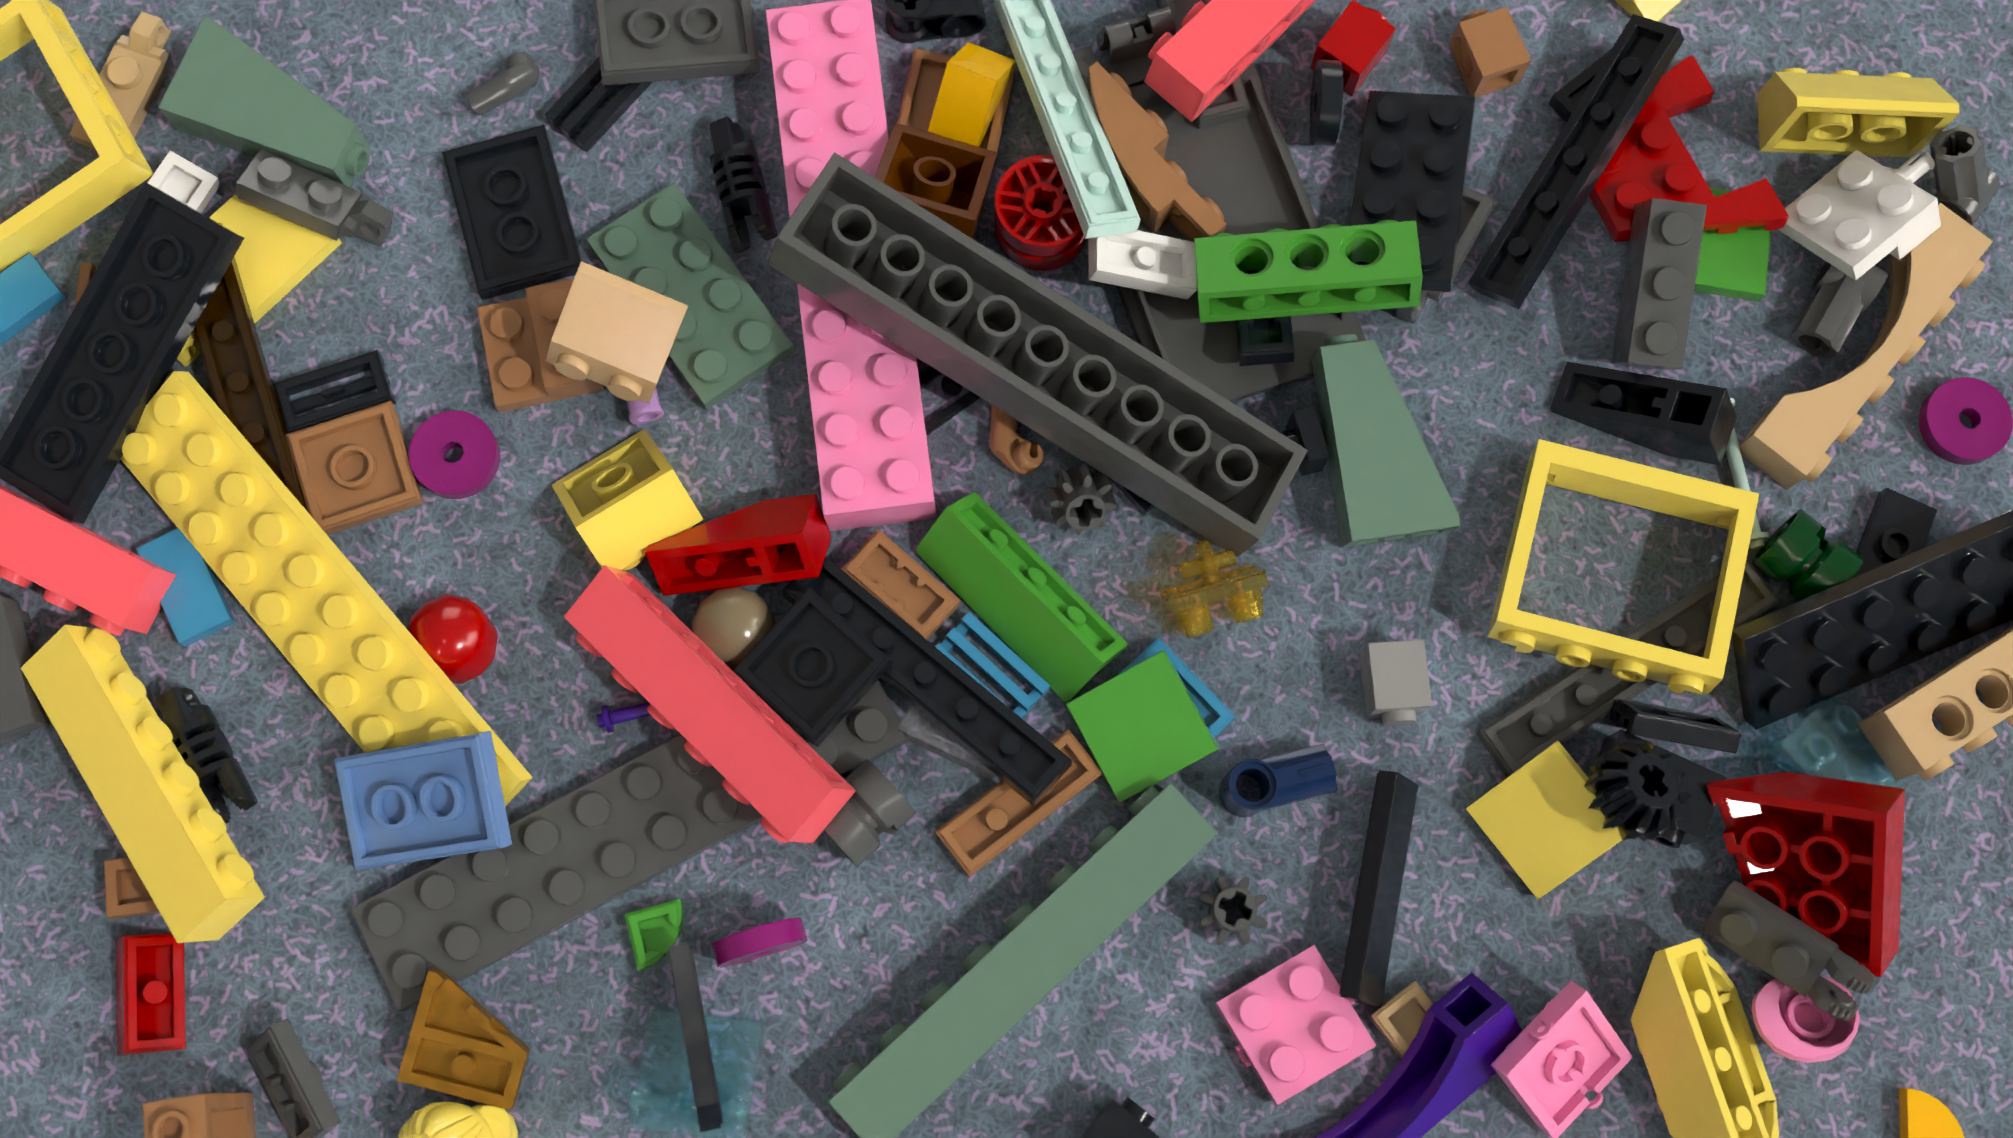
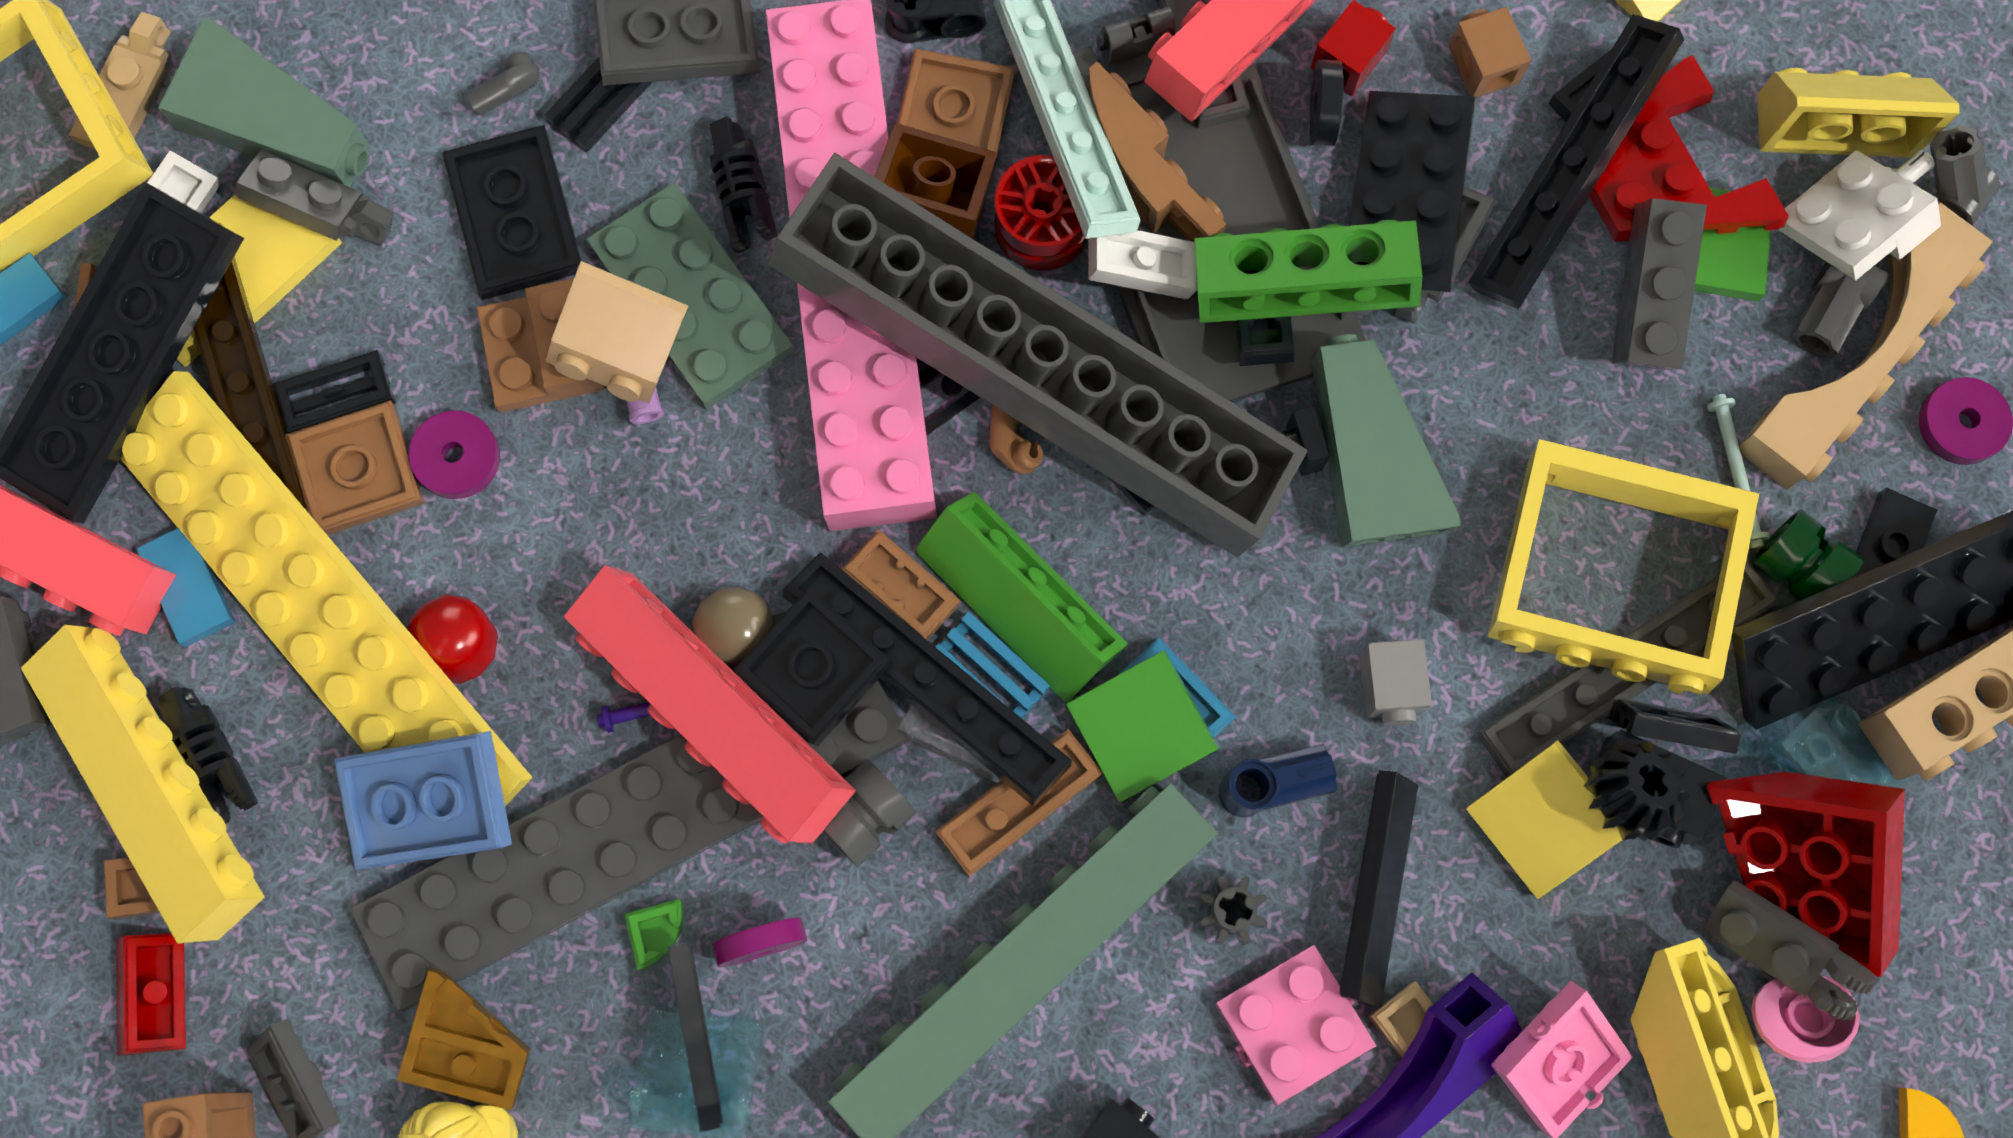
(626, 502): light yellow slope -> none
(744, 548): red slope -> none
(970, 93): yellow slope -> none
(1081, 498): dark grey gear -> none
(1238, 586): clear yellow hips -> none
(1649, 410): black slope -> none

